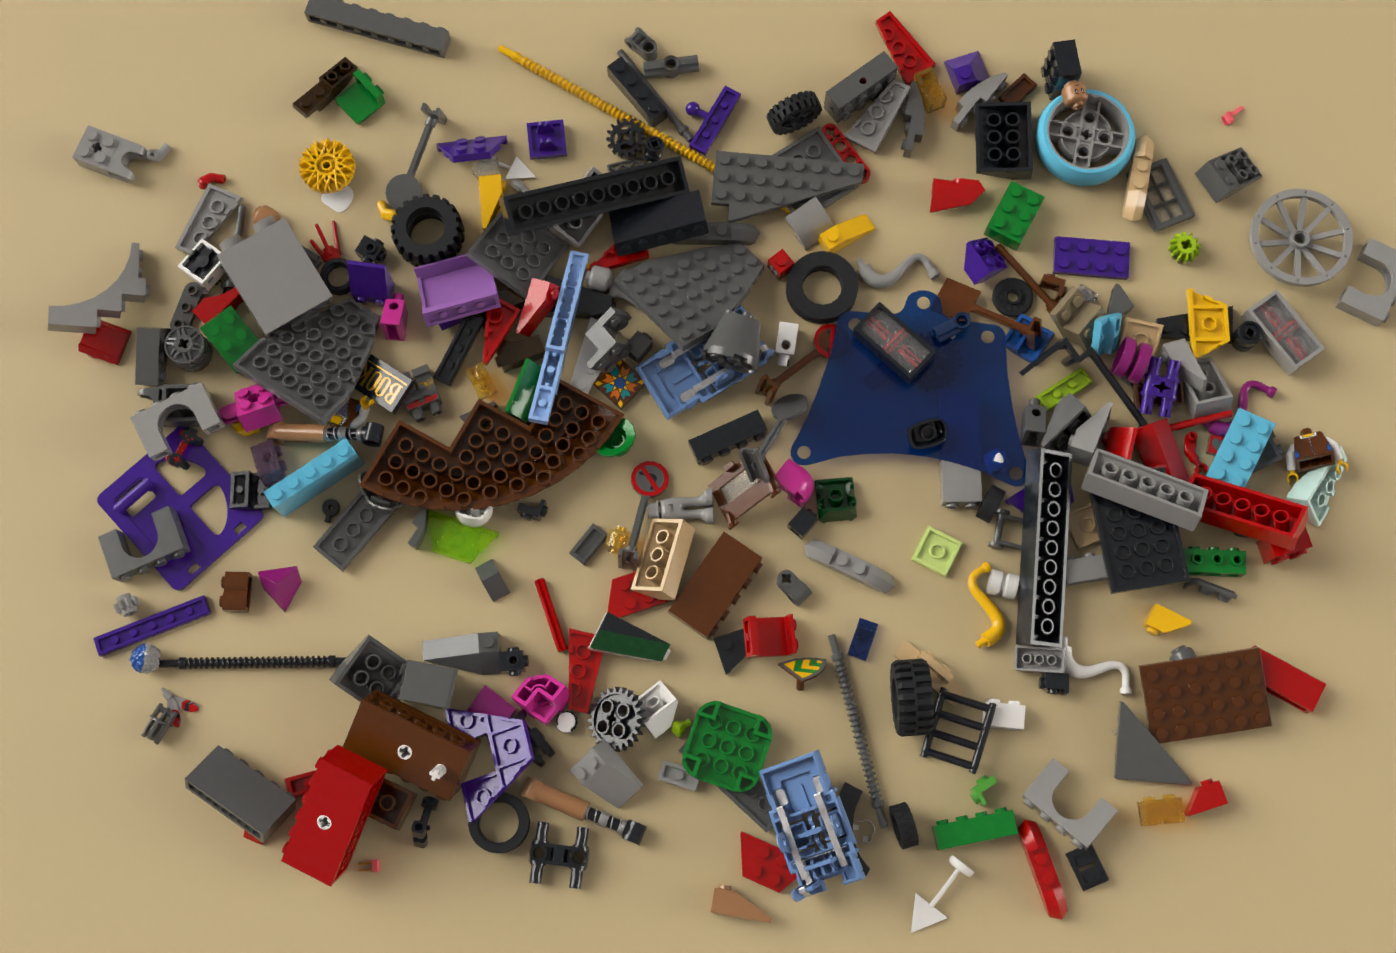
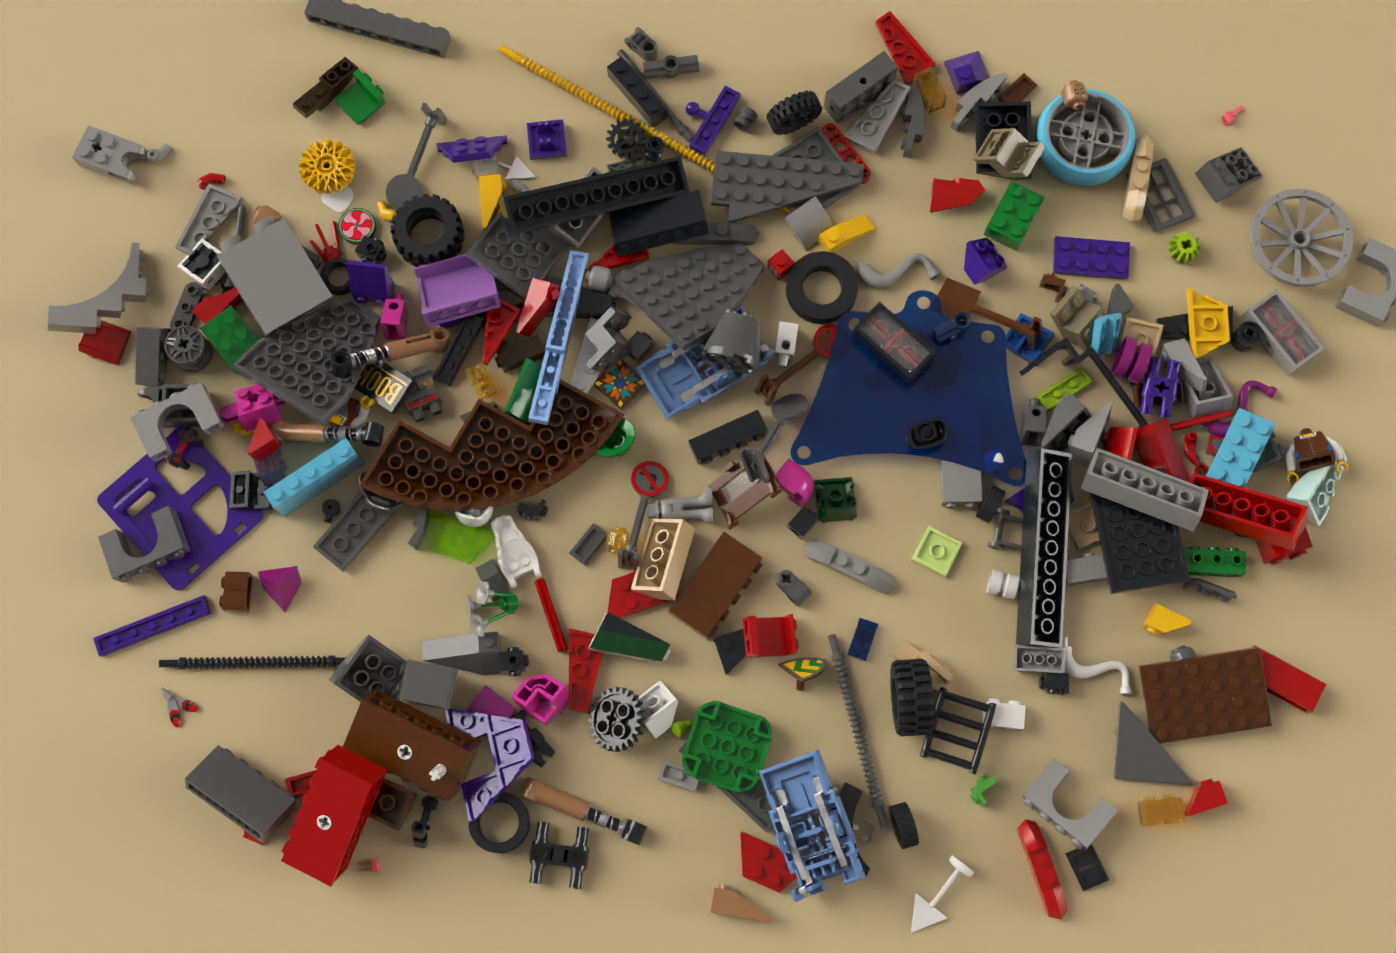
(126, 604): light grey gear -> none
(145, 658): piece -> none
(157, 726): dark grey arm -> none
(263, 441): none -> red slope
(356, 224): none -> tile
(434, 341): none -> piece
(507, 603): none -> plant
(515, 553): none -> white animal
(566, 722): white piece -> none
(606, 775): light grey slope -> none
(745, 119): none -> dark grey wheel
(974, 830): green brick -> none
(998, 626): yellow animal -> none
(1009, 153): none -> dark tan bracket
(1010, 308): black wheel -> none
(1050, 303): reddish brown piece -> none
(1060, 67): black brick -> none

